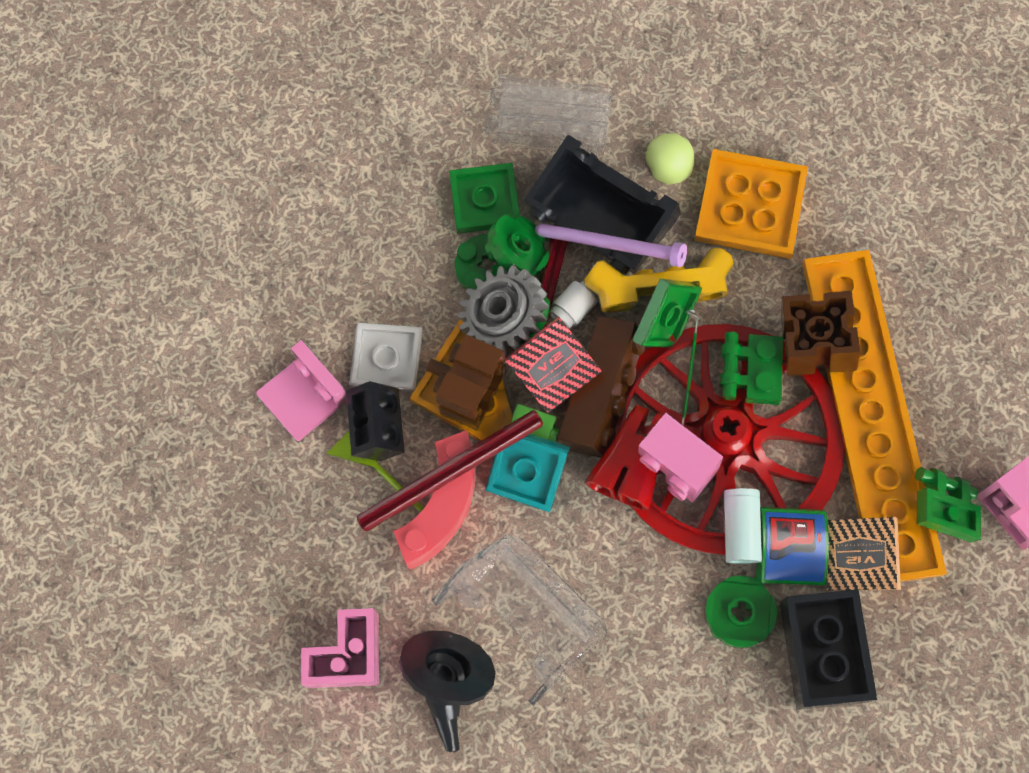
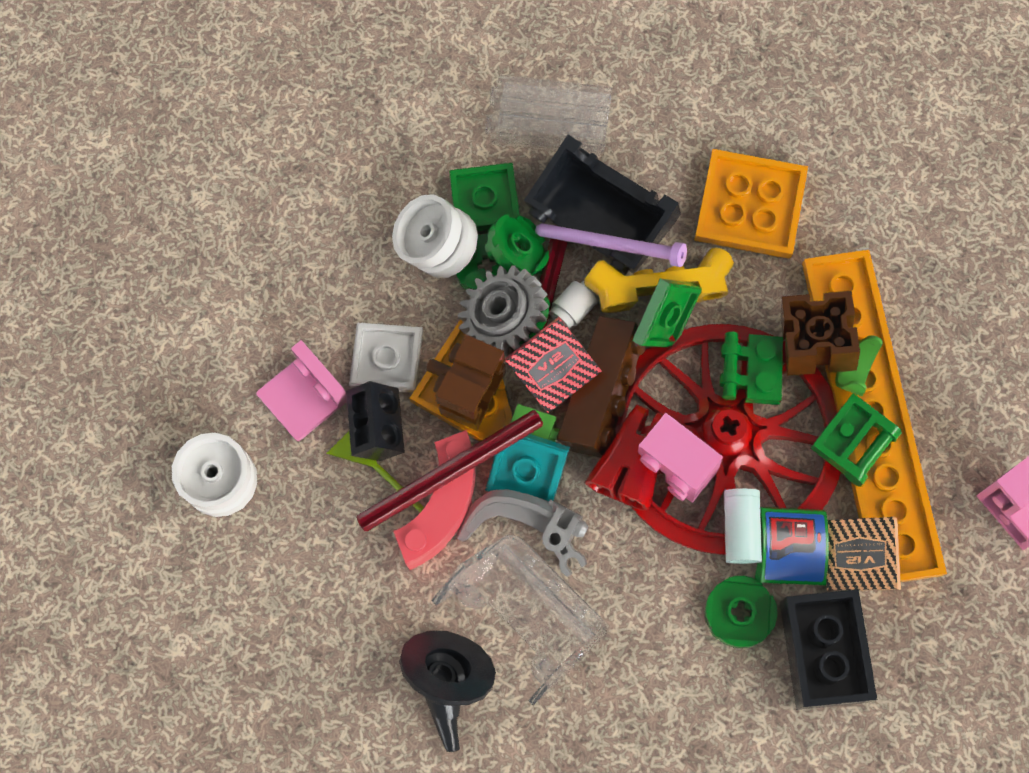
(196, 476): none -> white wheel
(352, 660): bright pink brick -> none
(435, 236): none -> white wheel
(549, 517): none -> light grey piece
(670, 158): yellowish green hair -> none
(691, 365): green piece -> none
(845, 434): none -> green plate
(855, 380): none -> bright green helmet
(948, 513): green plate -> none

